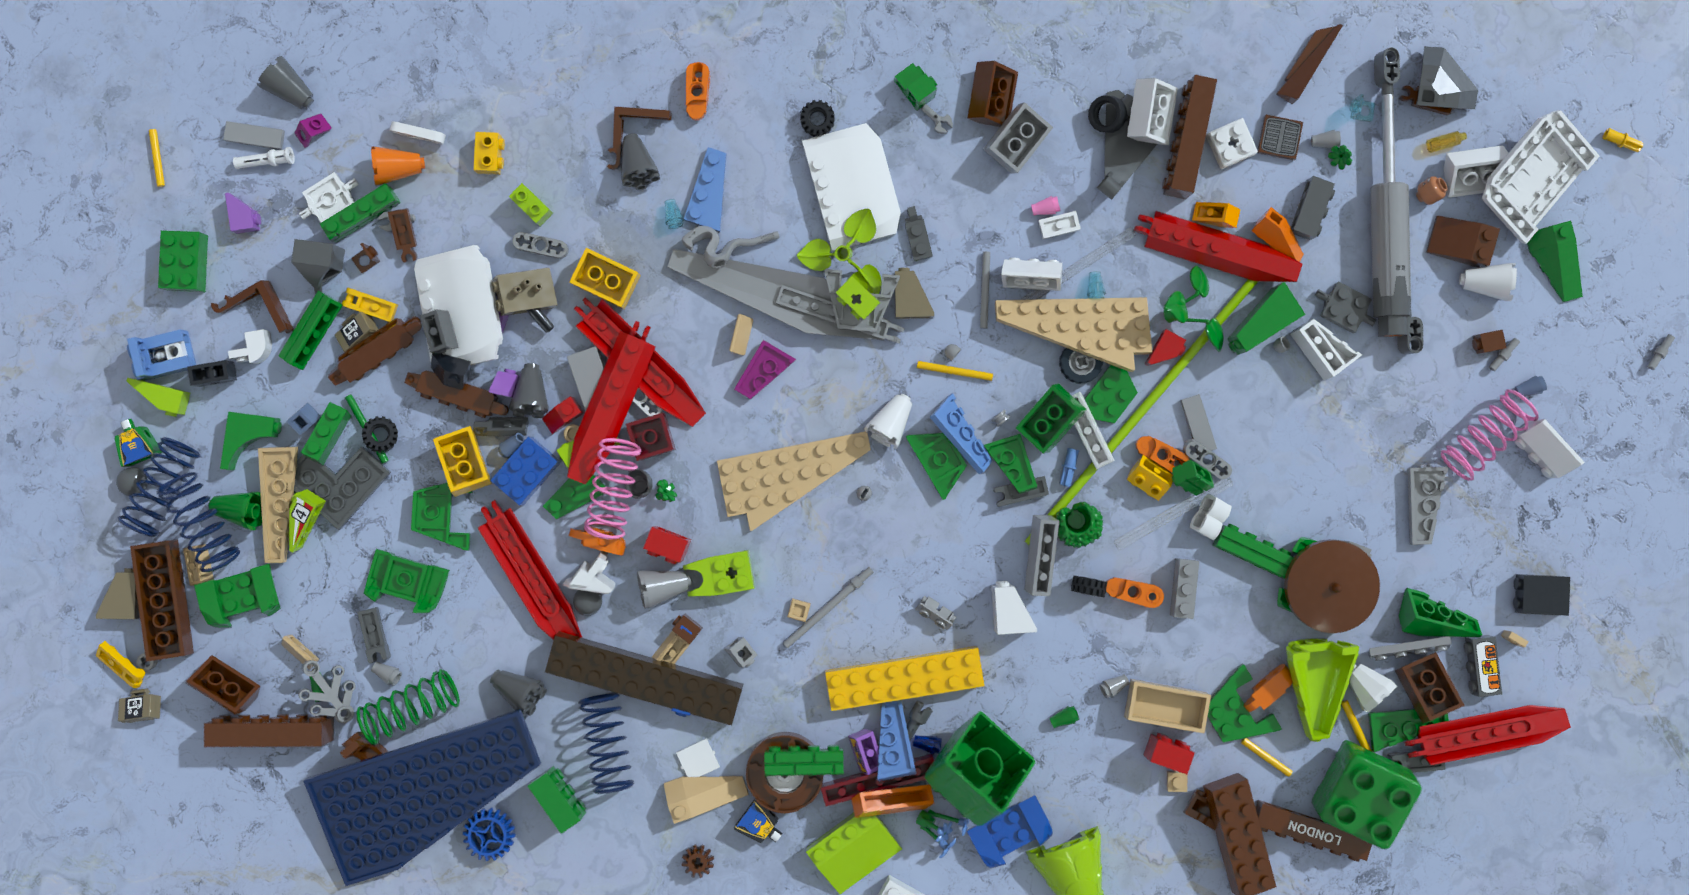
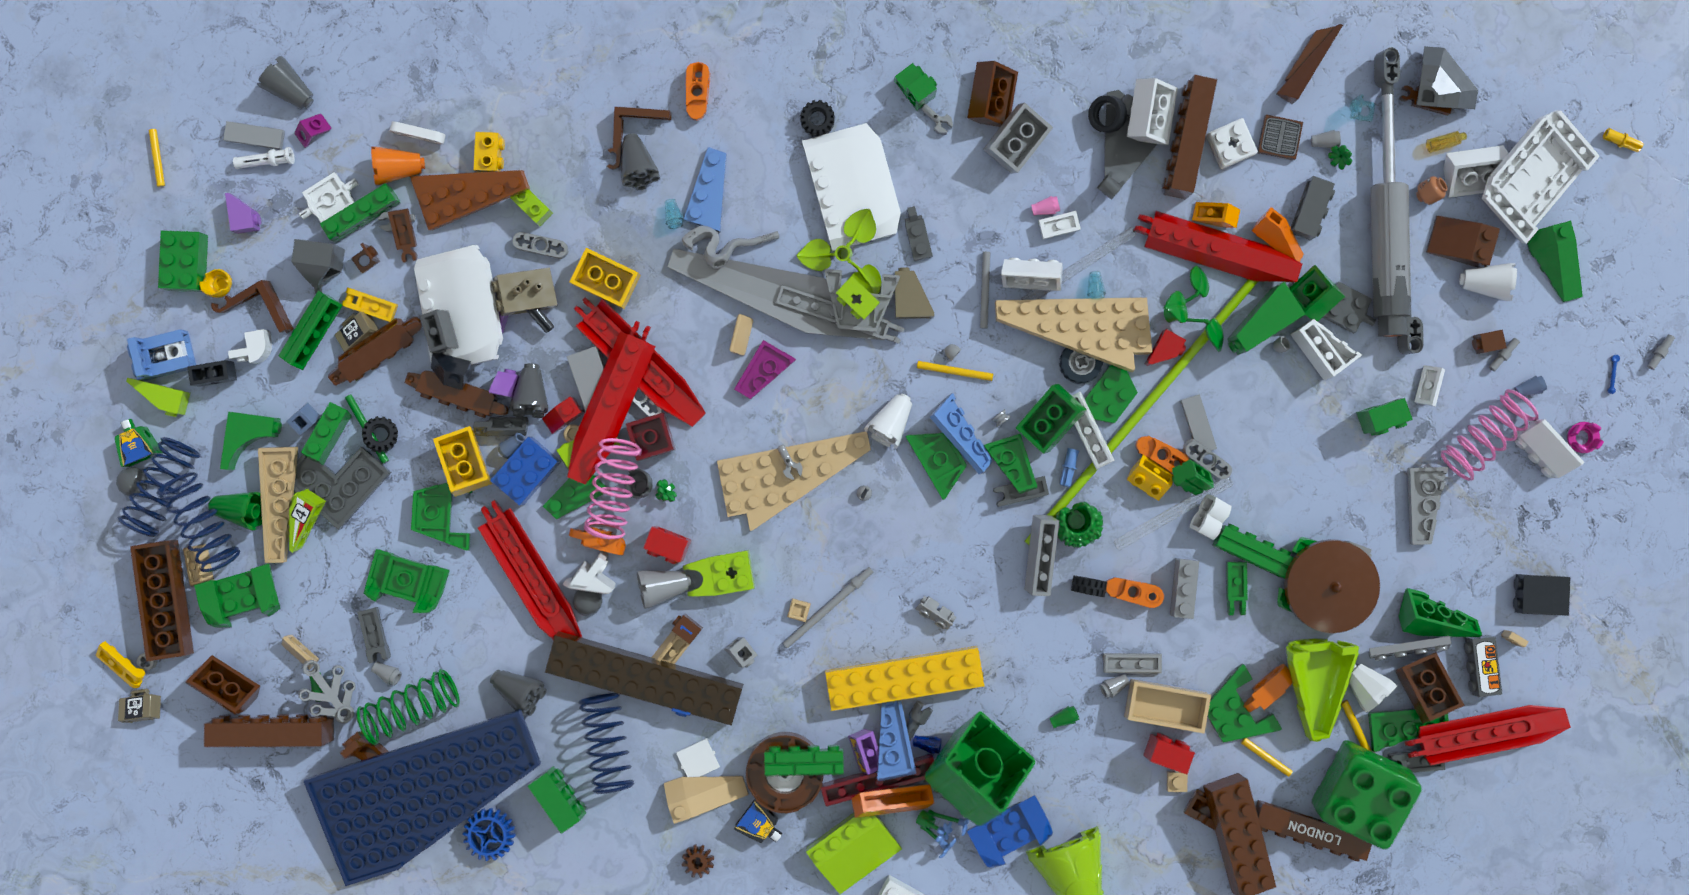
(120, 598): dark tan slope -> none
(216, 283): none -> yellow hair
(454, 196): none -> dark orange wing
(788, 461): none -> light grey bar
(1009, 611): white slope -> none
(1132, 662): none -> light grey tile
(1236, 586): none -> green hinge
(1316, 293): none -> green slope
(1381, 417): none -> green brick
(1429, 385): none -> white plate
(1594, 441): none -> dark pink piece
(1615, 358): none -> blue hinge

